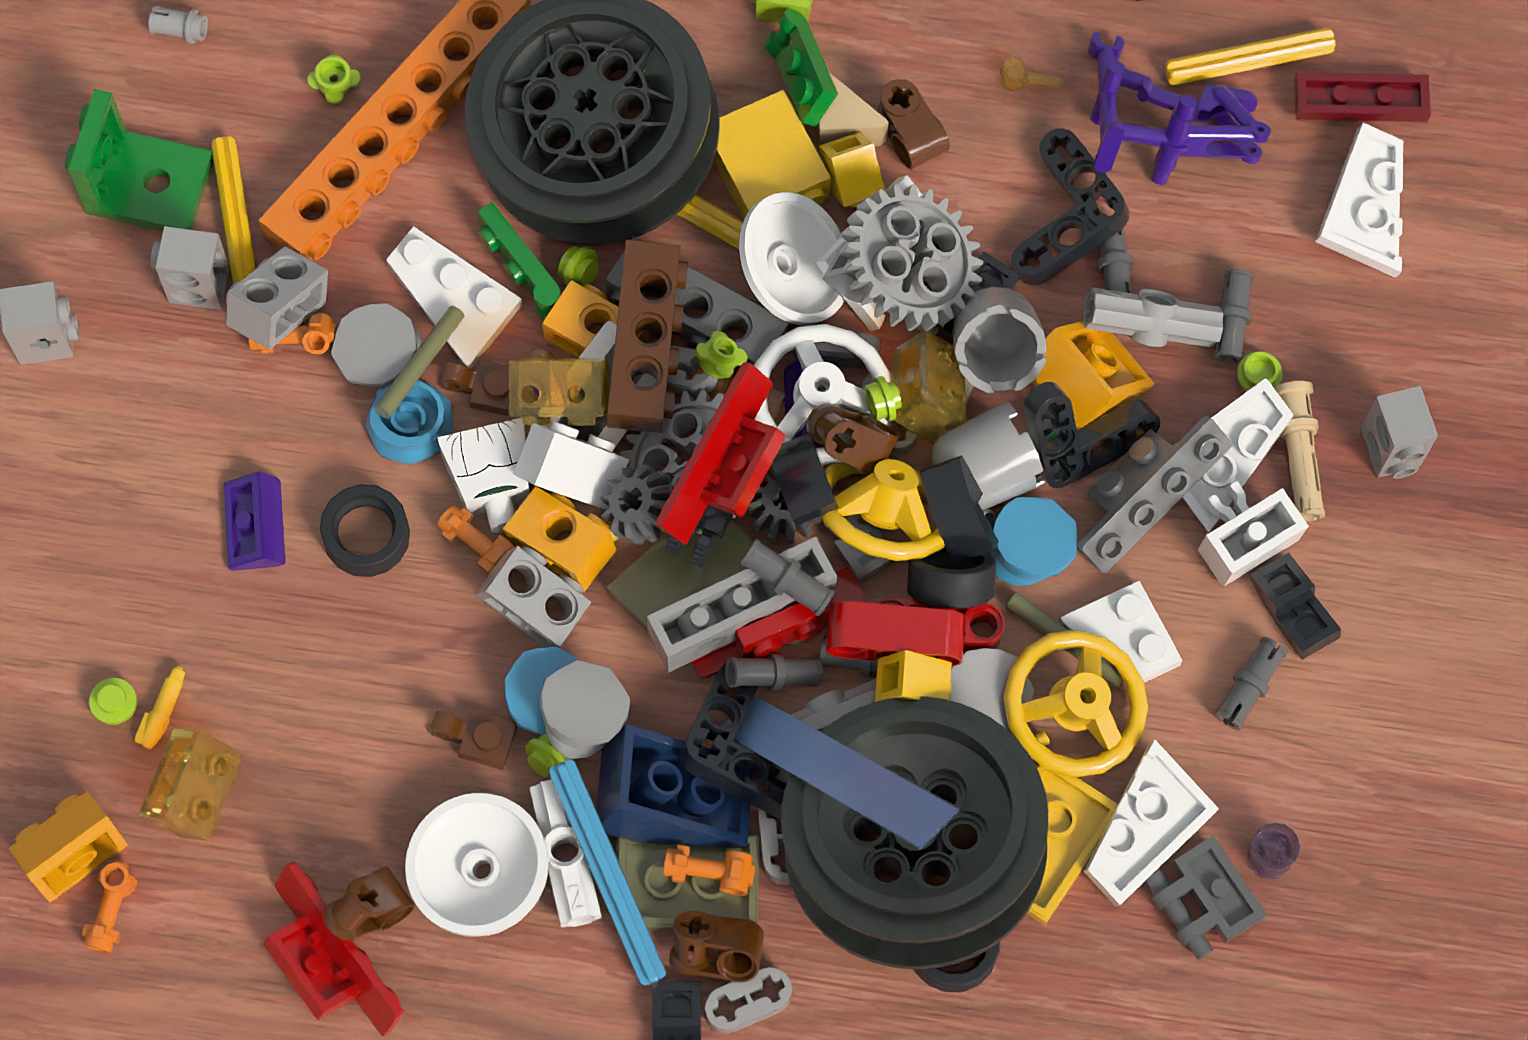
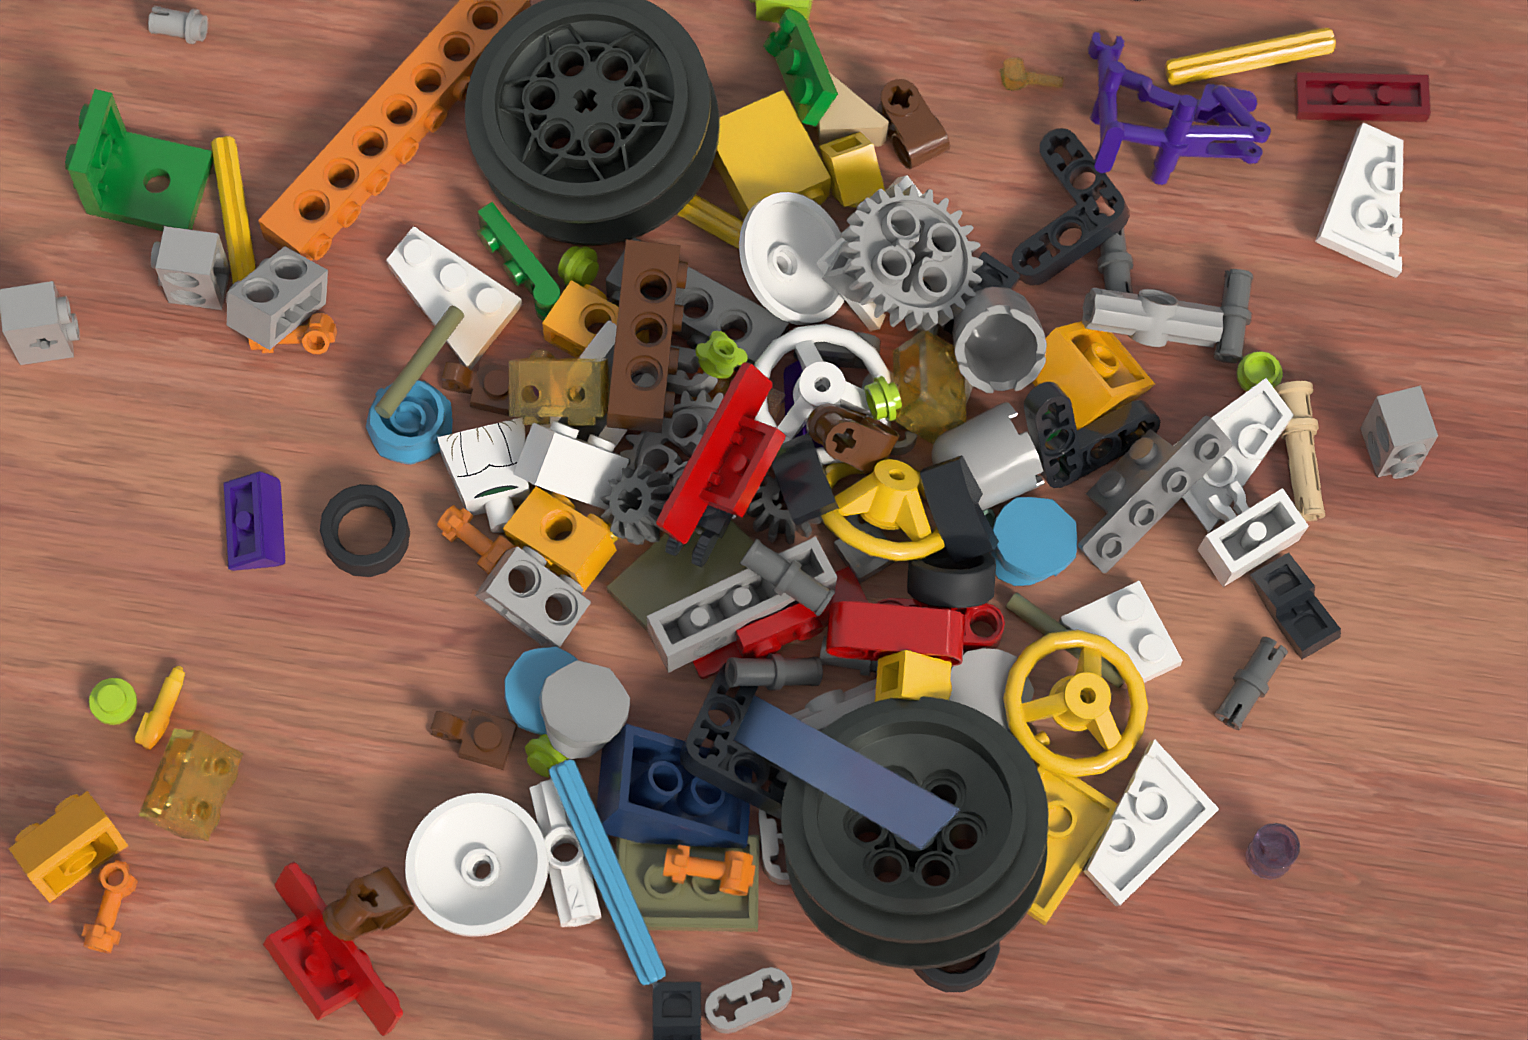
(333, 66): lime plate -> none
(374, 344): light grey hat -> none
(721, 948): reddish brown piece -> none
(1218, 891): dark grey plate -> none

